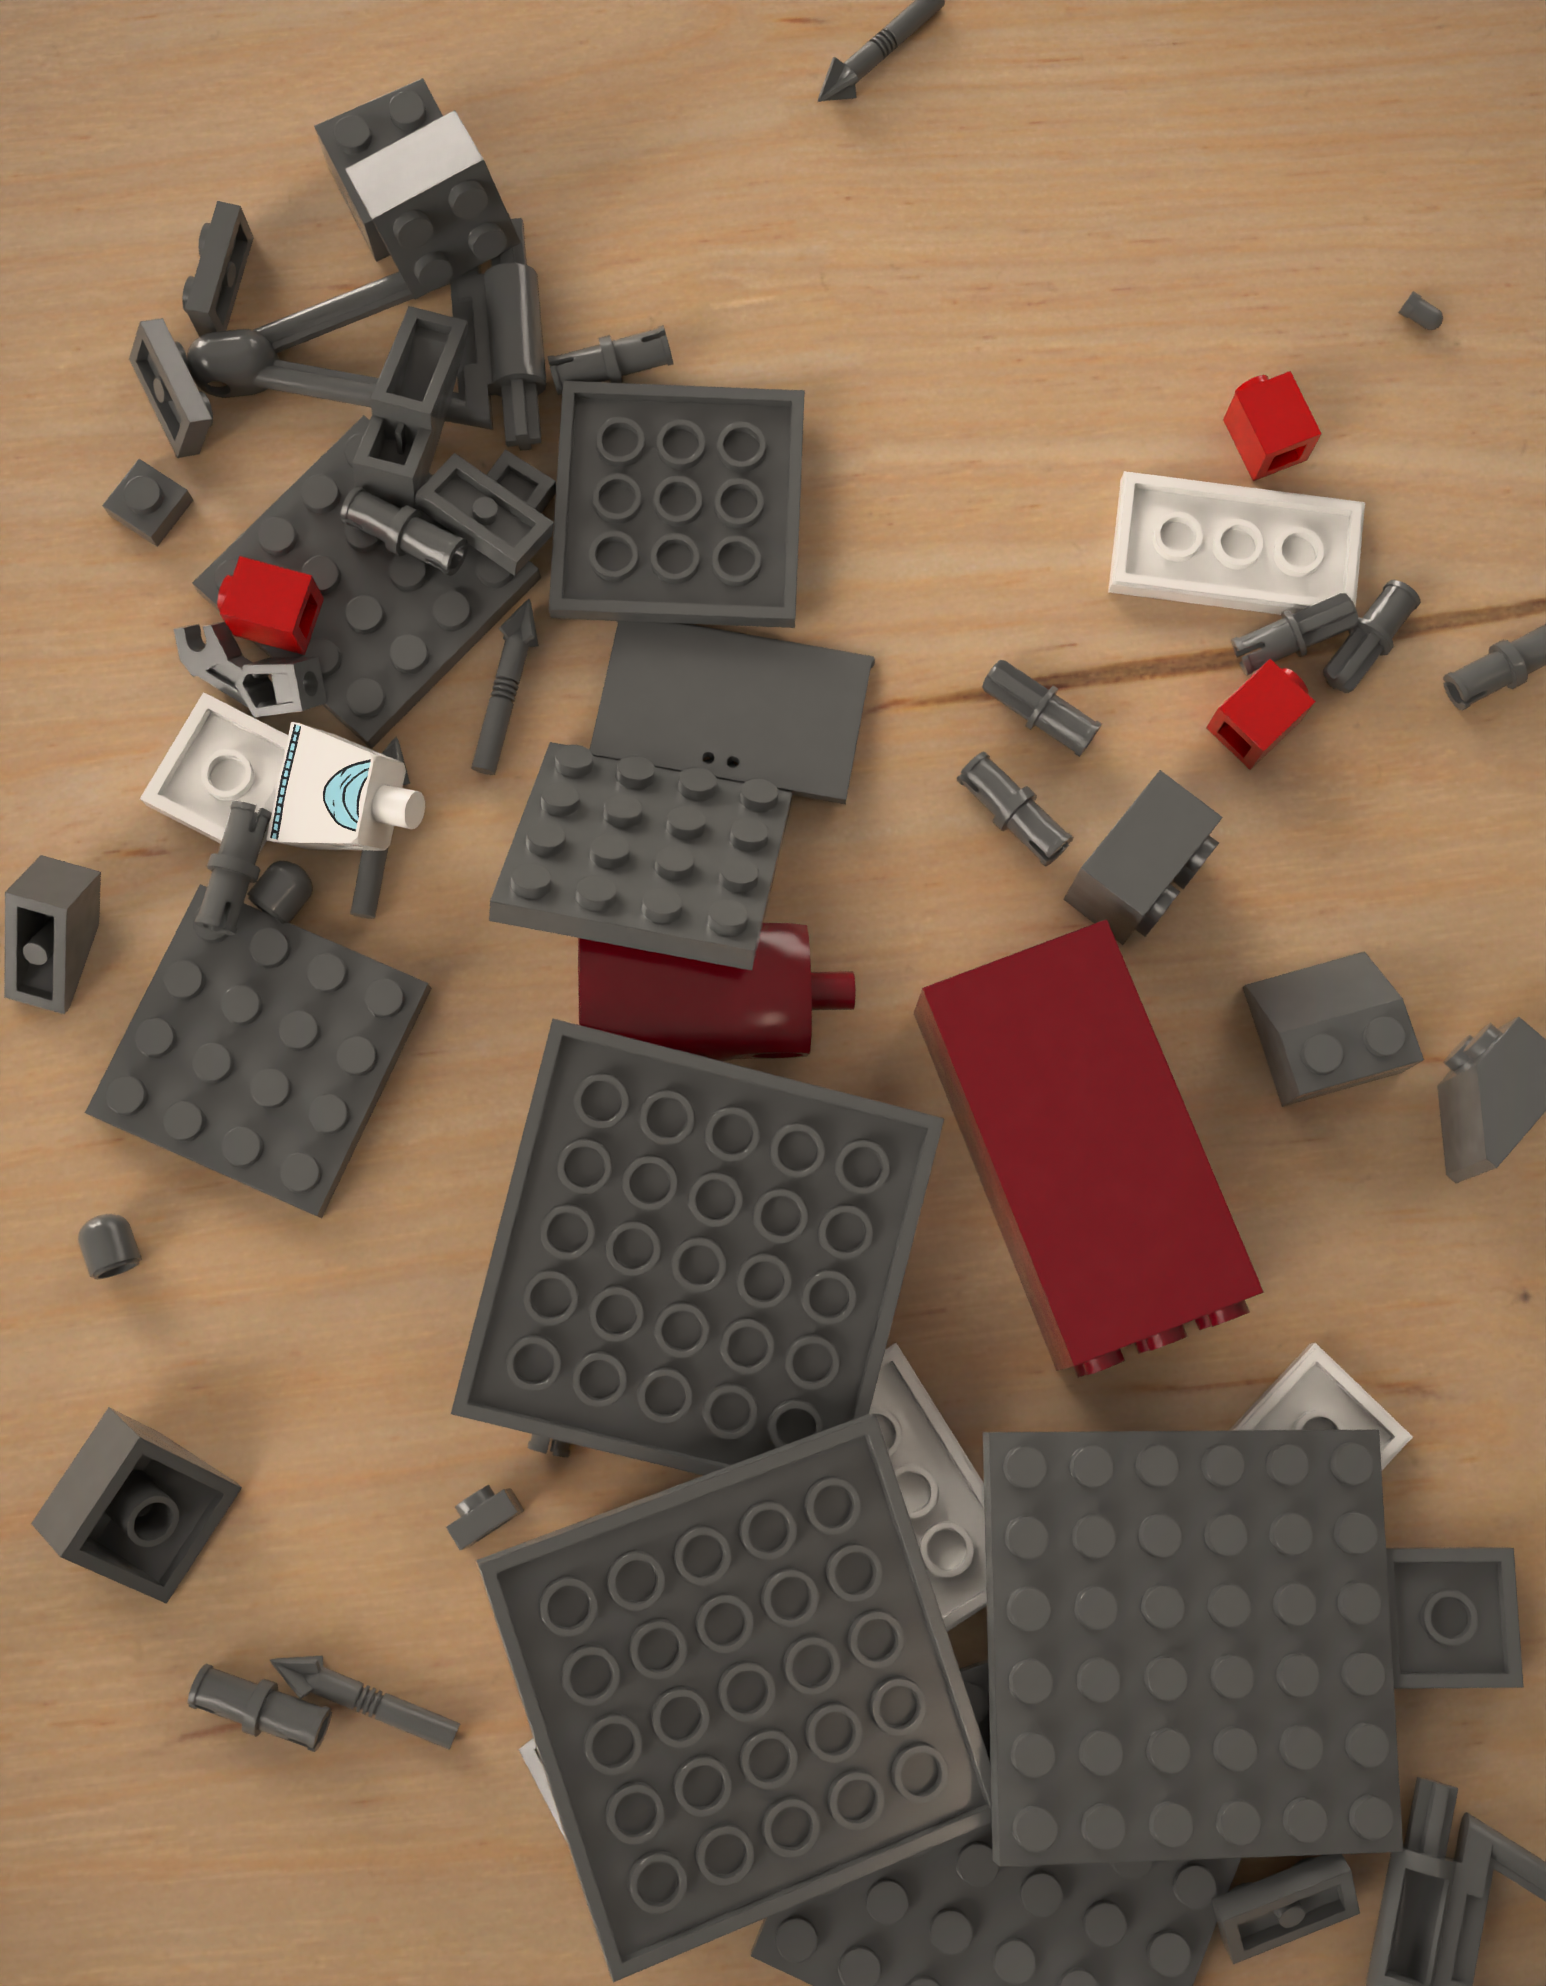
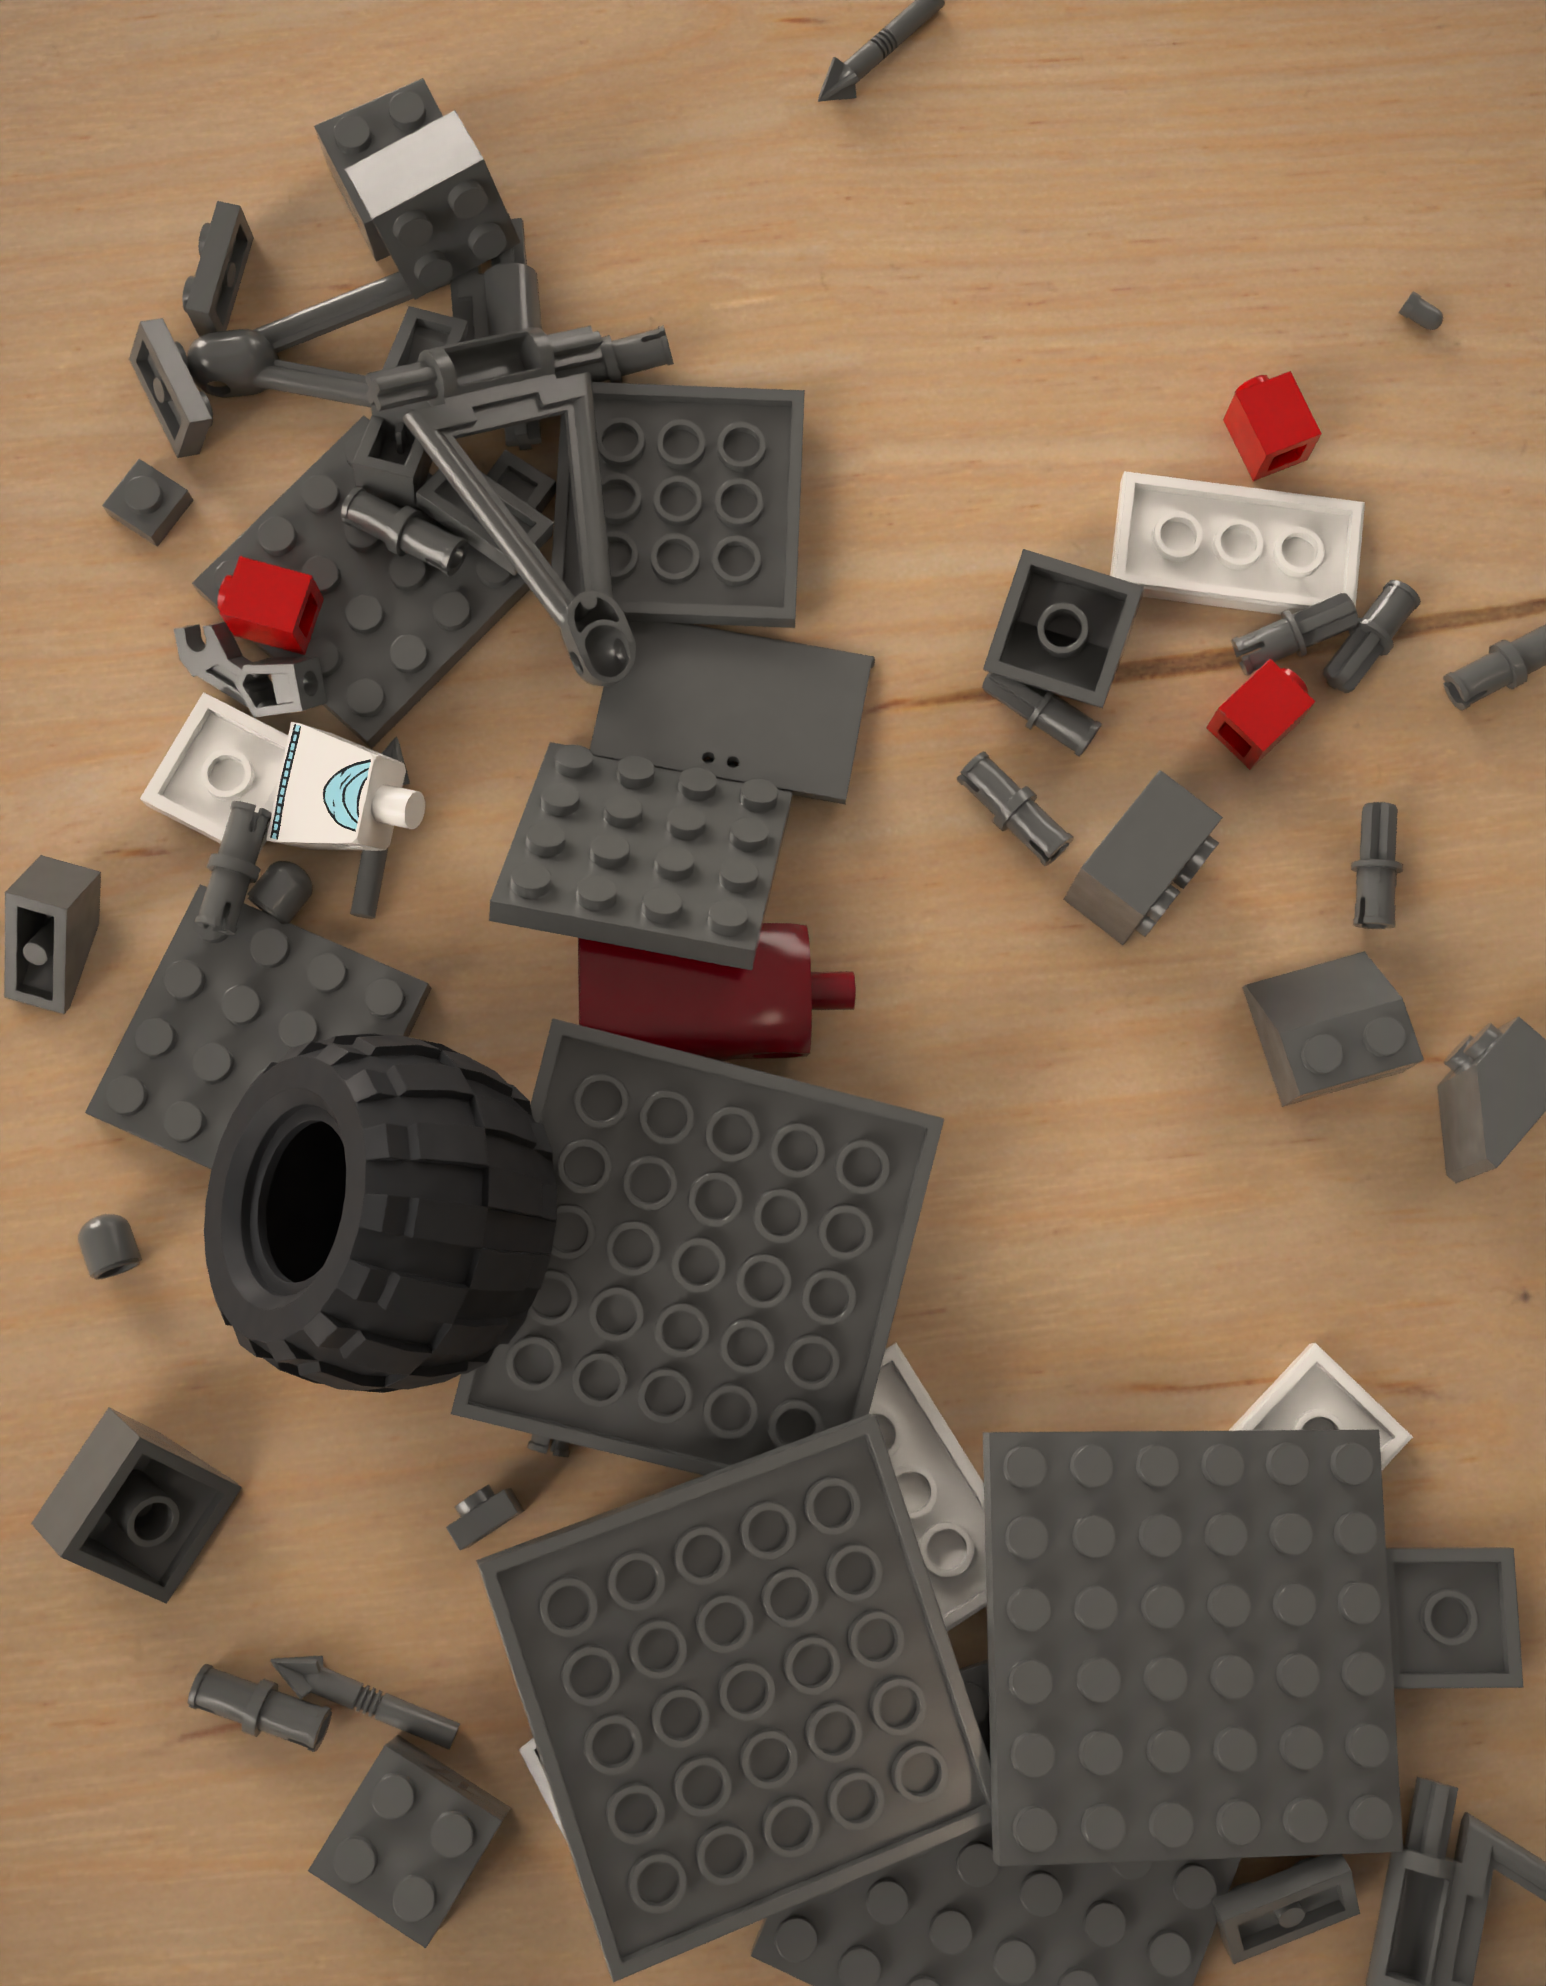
(379, 1213): none -> black tyre
(409, 1840): none -> dark grey brick
(505, 384): none -> dark grey piece
(519, 635): dark grey piece -> none
(1063, 628): none -> dark grey slope
(1085, 1150): dark red container -> none
(1377, 867): none -> dark grey axle

